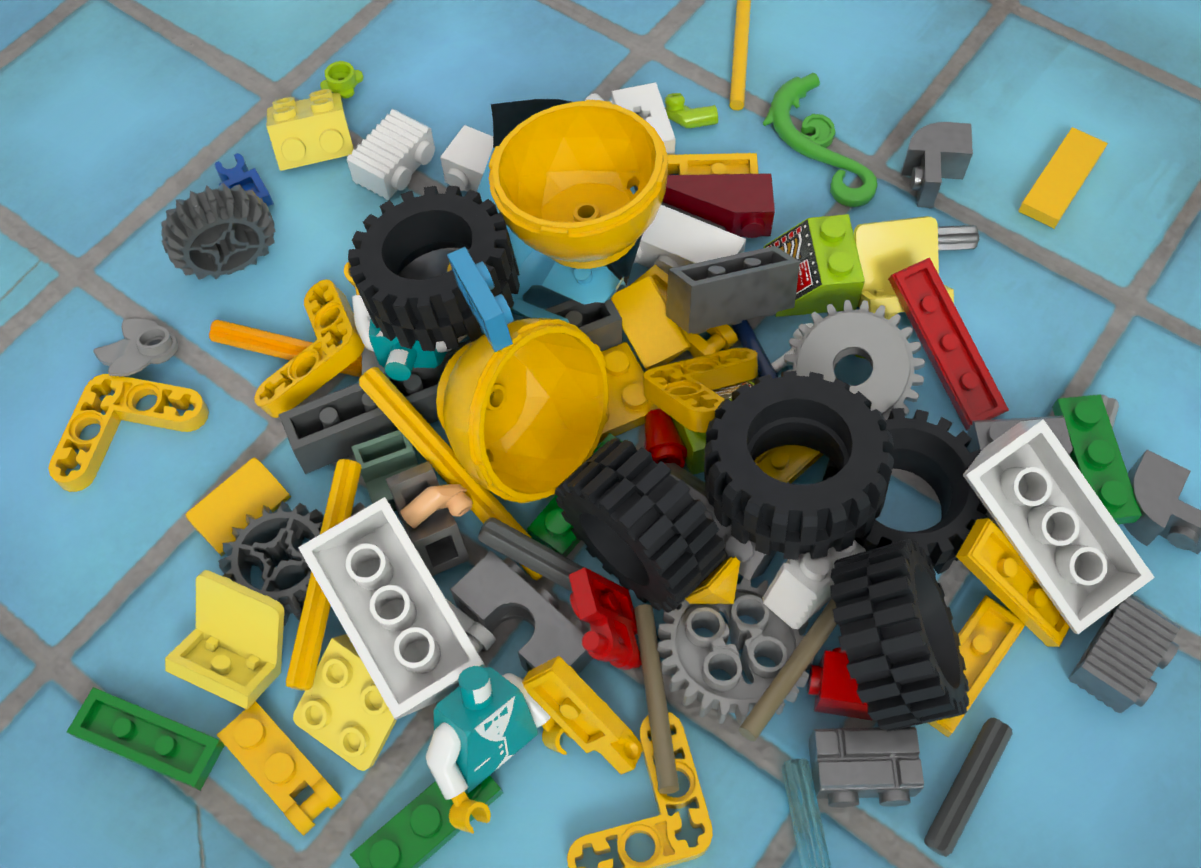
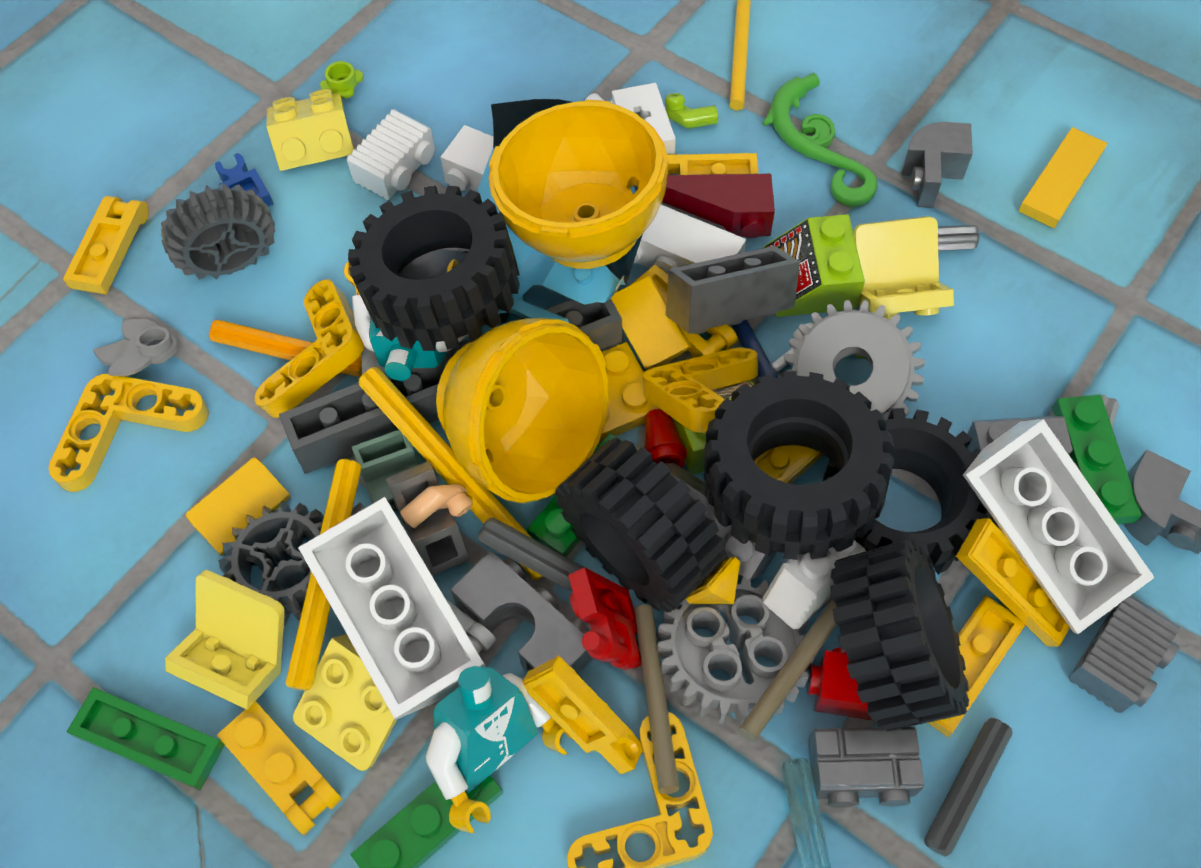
(105, 244): none -> yellow plate
(475, 285): dark azure plate -> none
(947, 343): red tile -> none

